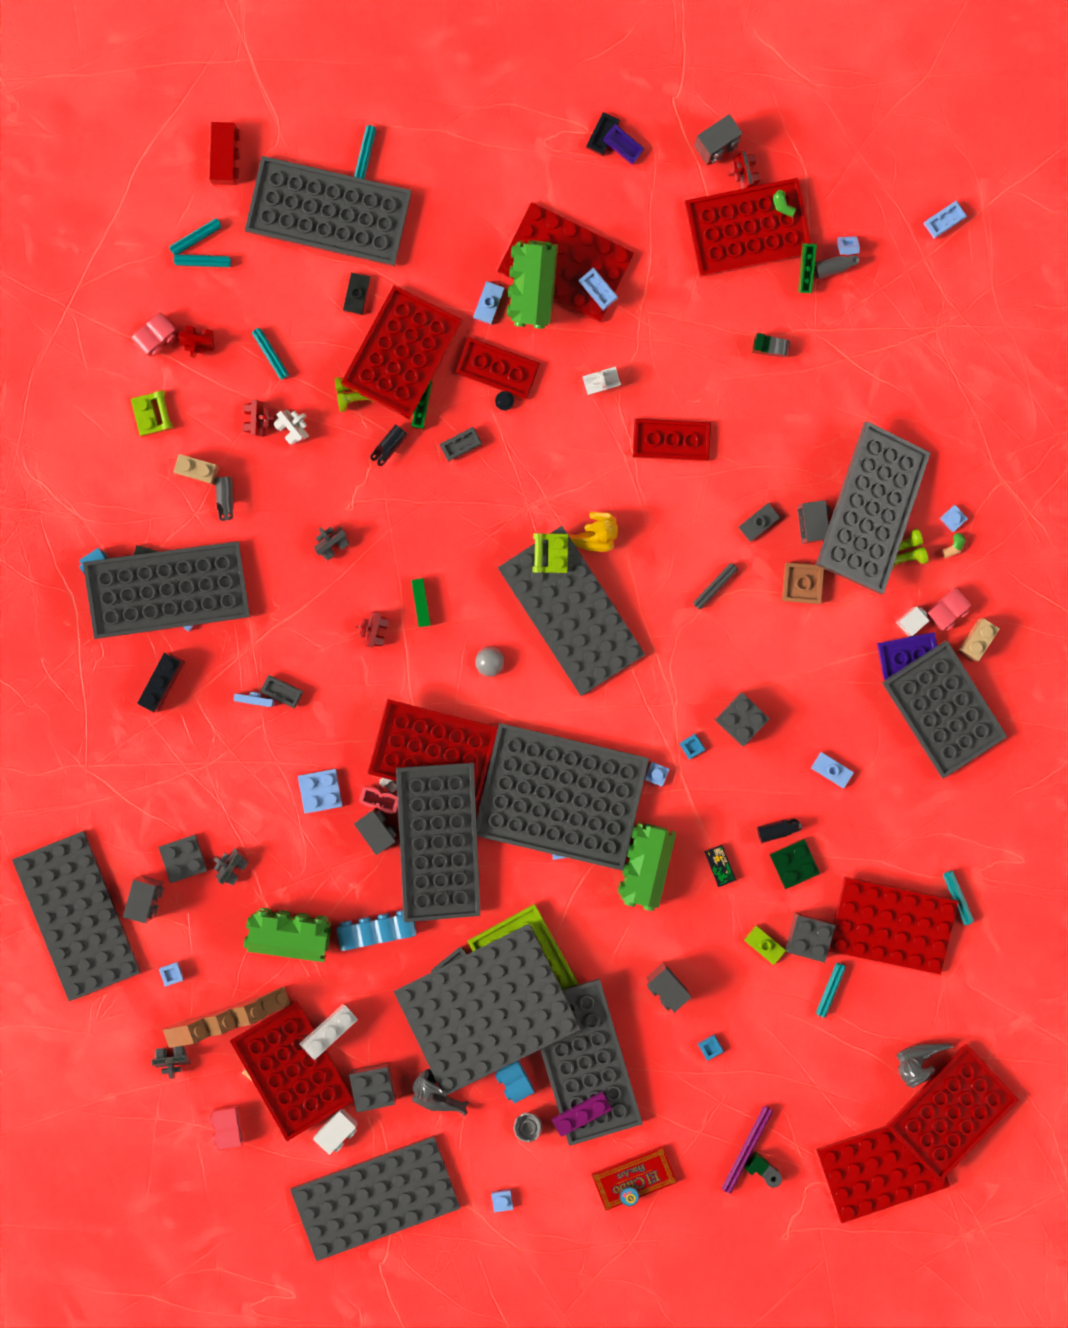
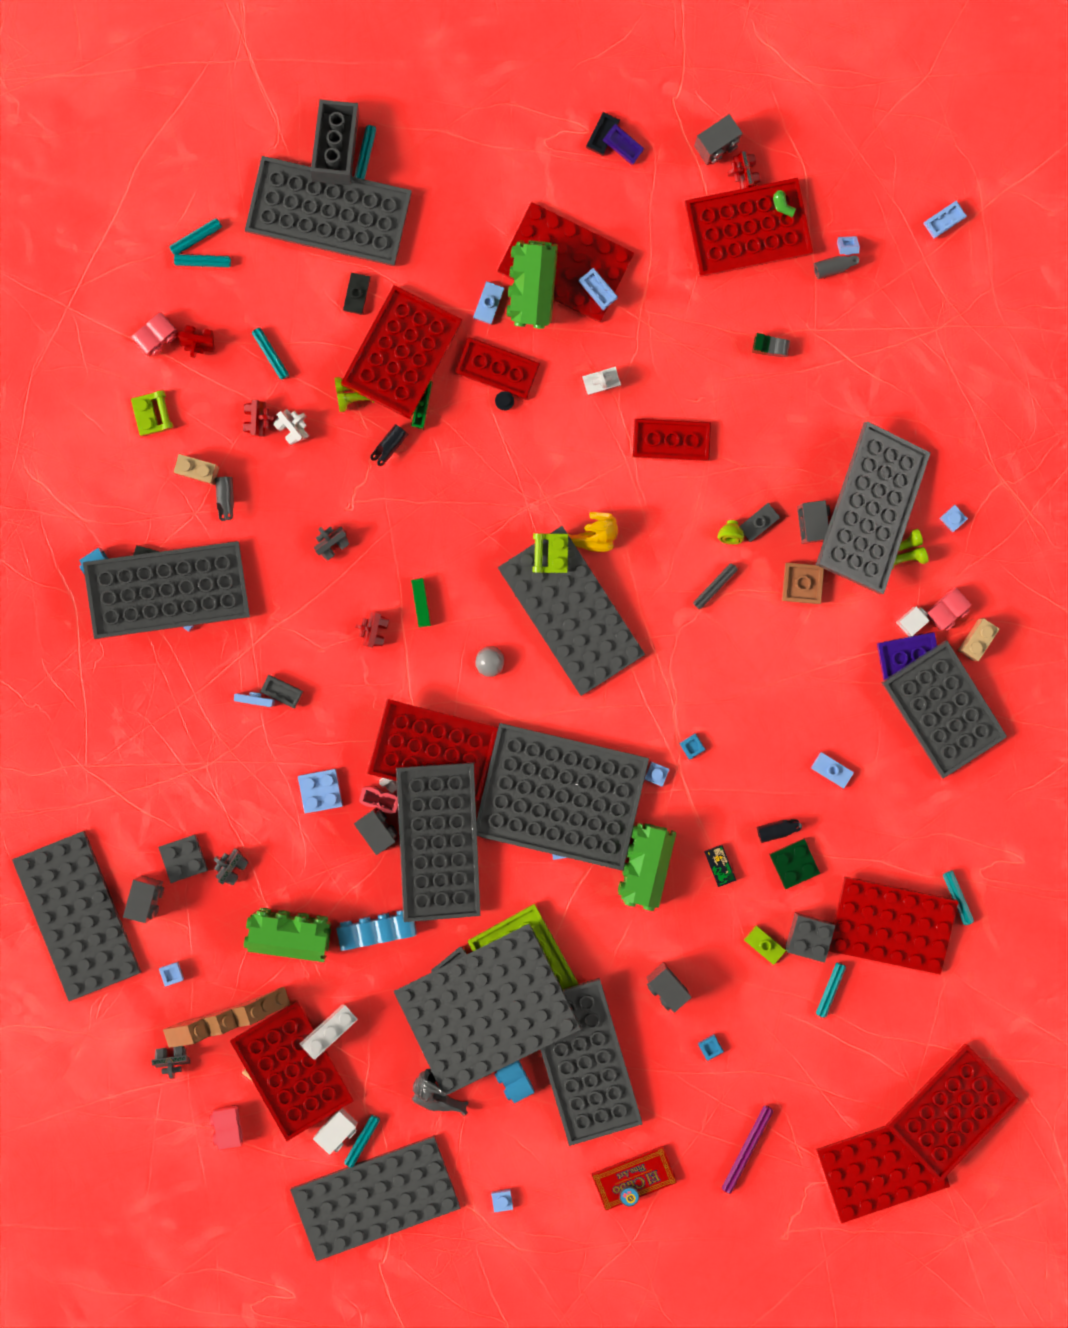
(161, 682): black brick -> none
(224, 153): red brick -> none
(334, 142): none -> dark grey brick
(362, 1141): none -> teal axle
(372, 1087): dark grey brick -> none
(460, 444): dark grey plate -> none
(527, 1127): light grey hair -> none
(581, 1113): magenta plate -> none
(731, 533): none -> lime brick
(741, 719): dark grey brick -> none
(764, 1169): leg -> none
(807, 267): green piece -> none
(912, 1060): dark grey hair -> none
(956, 548): arm -> none

